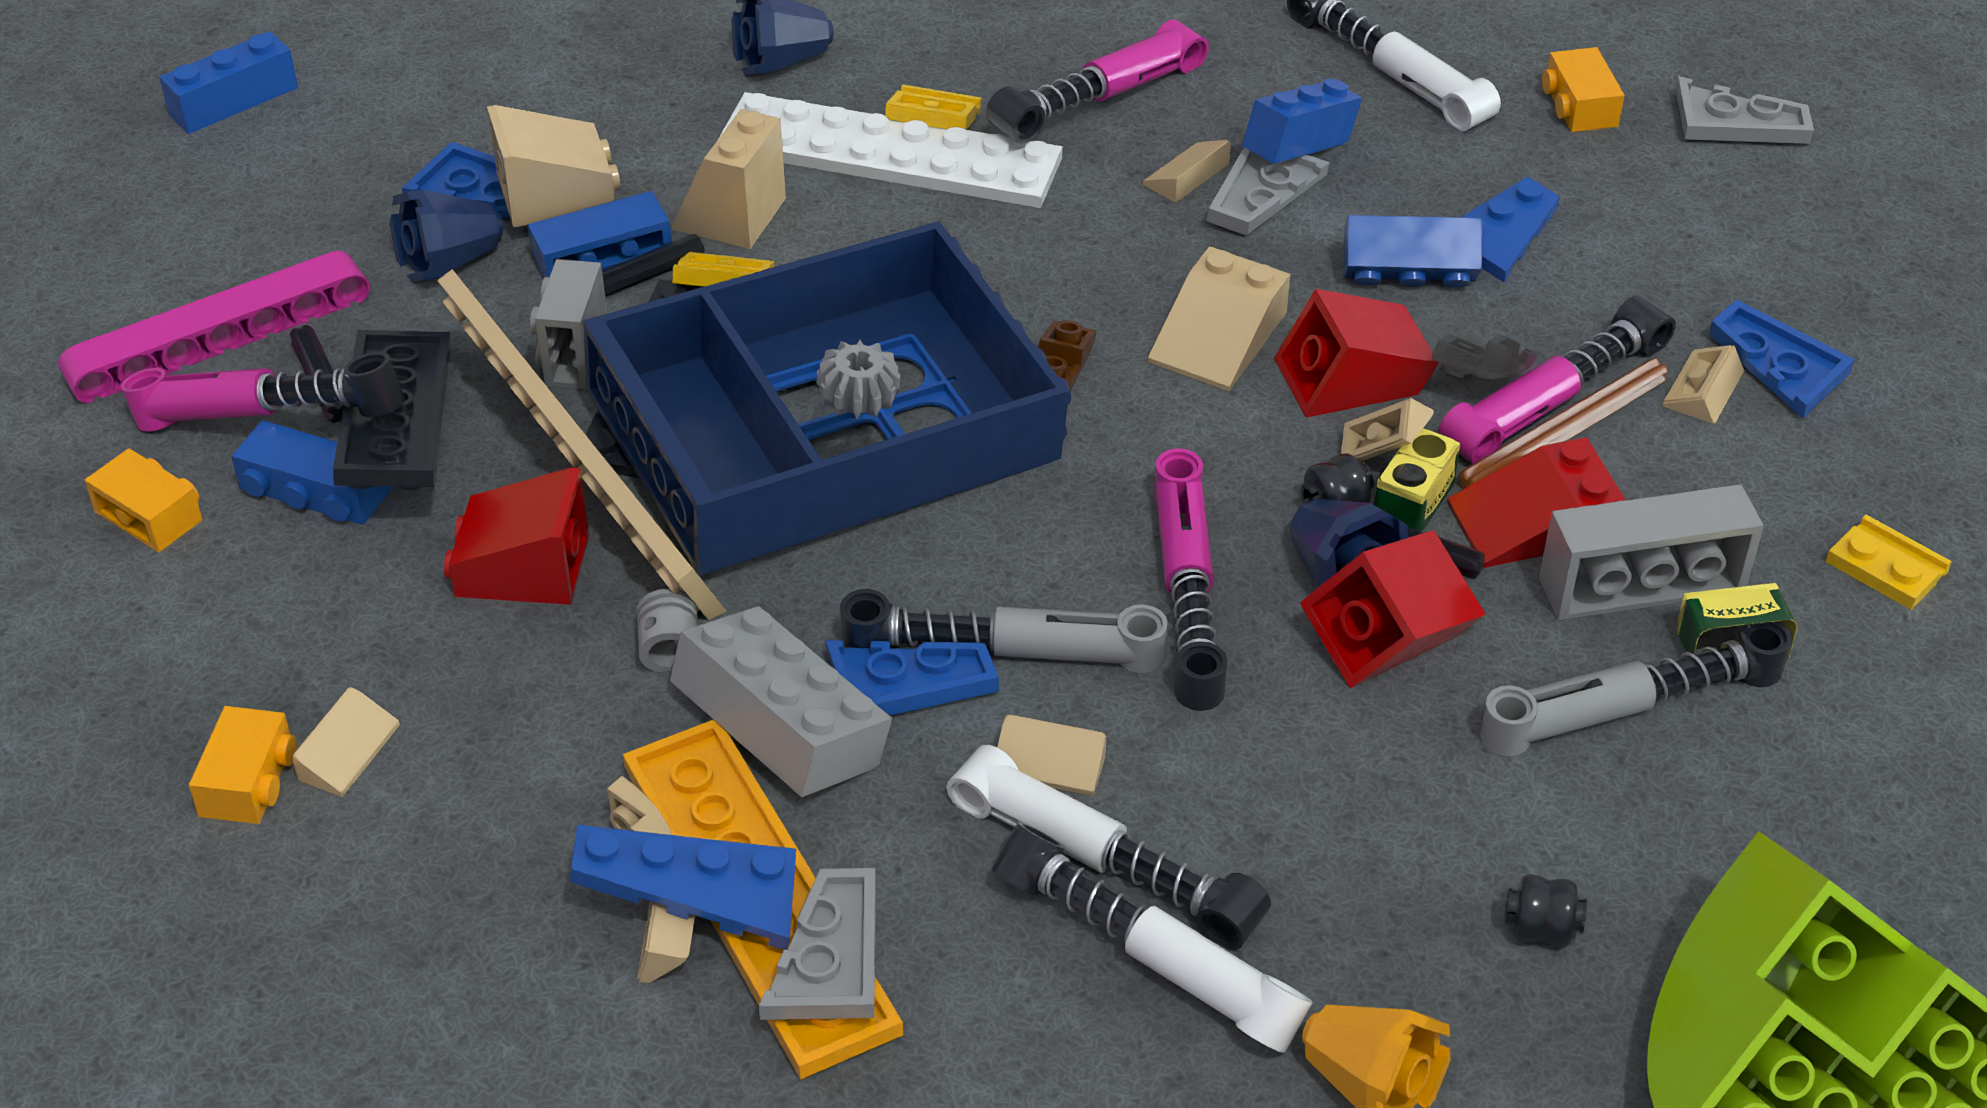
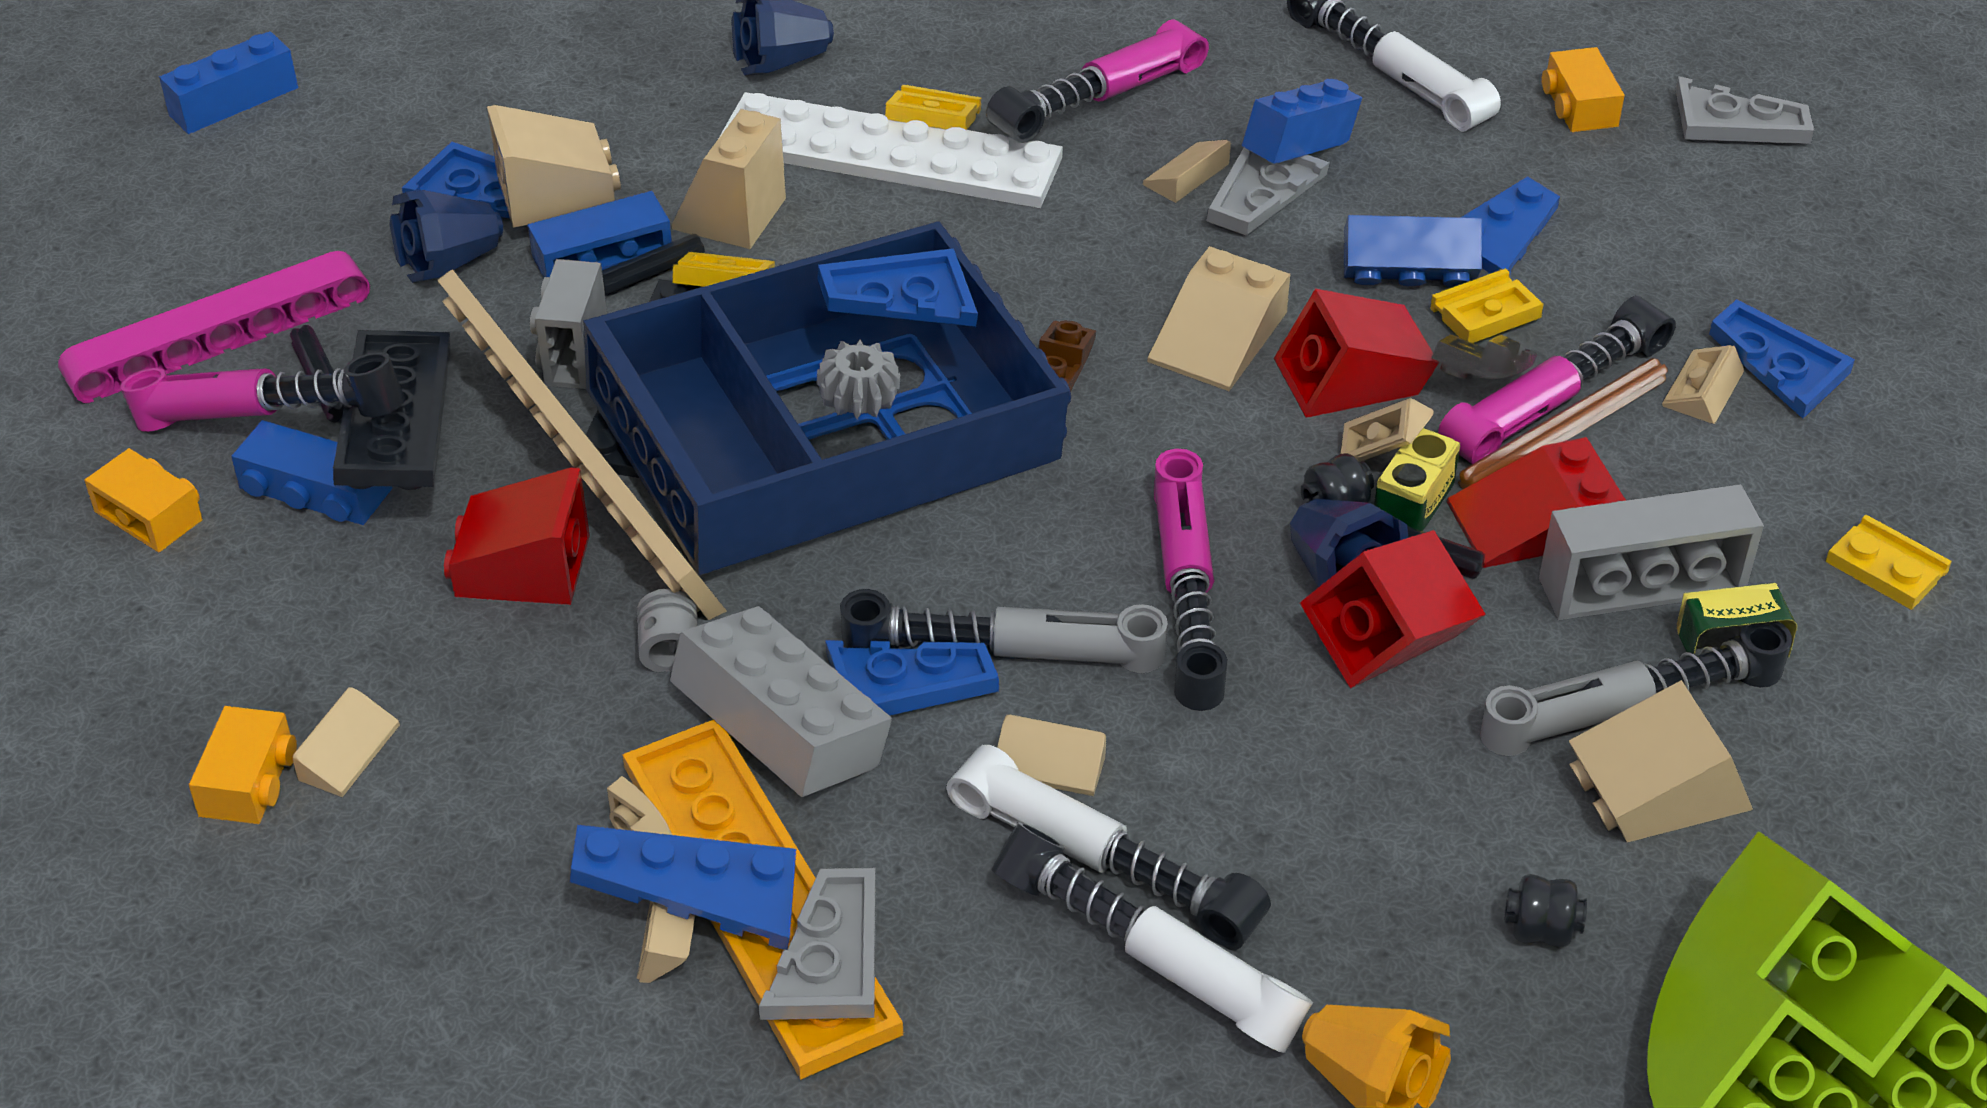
(901, 286): none -> blue wing
(1486, 306): none -> yellow plate
(1658, 767): none -> tan slope

